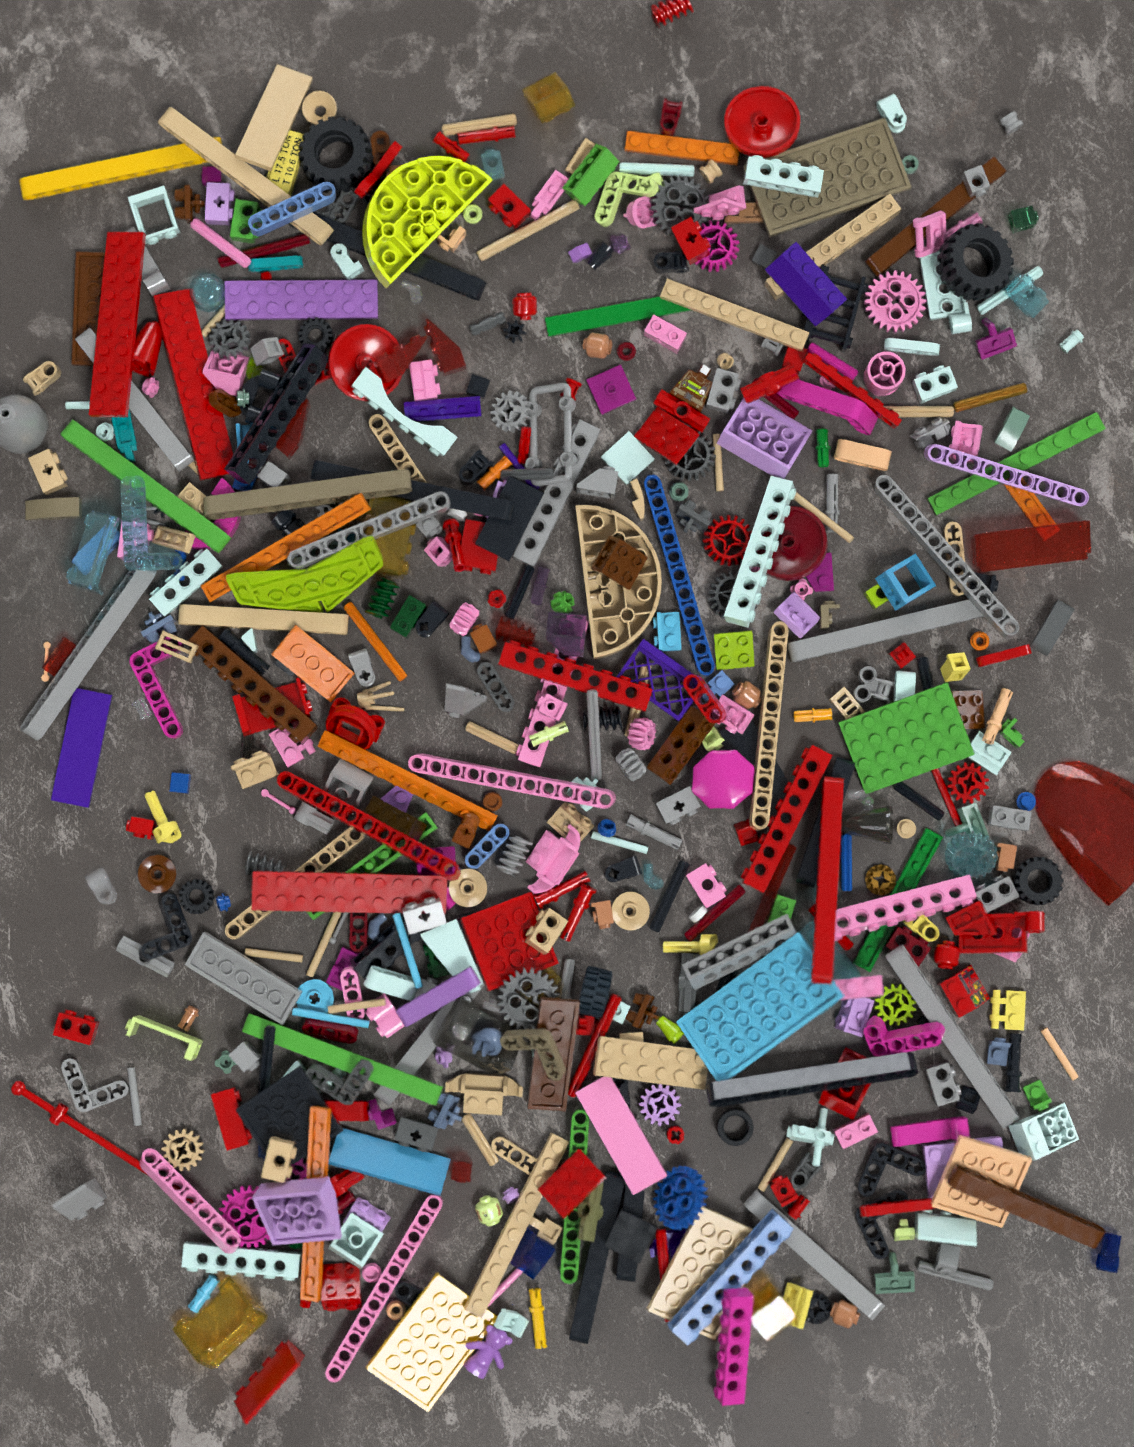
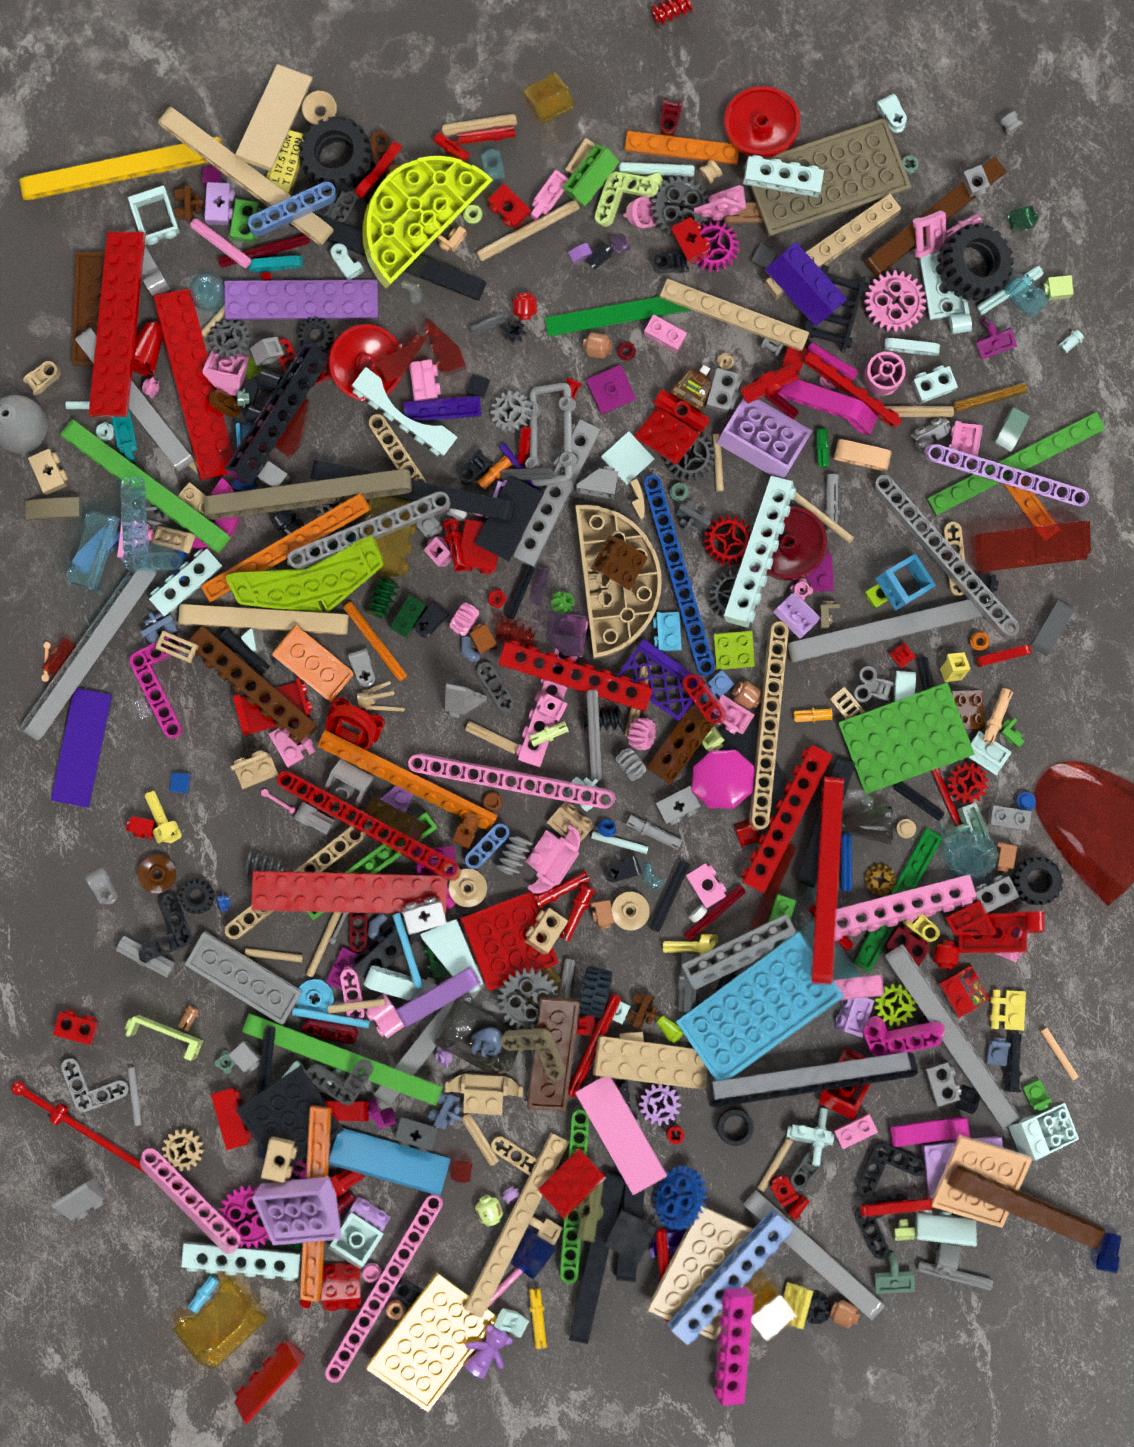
(1058, 287): none -> yellowish green brick

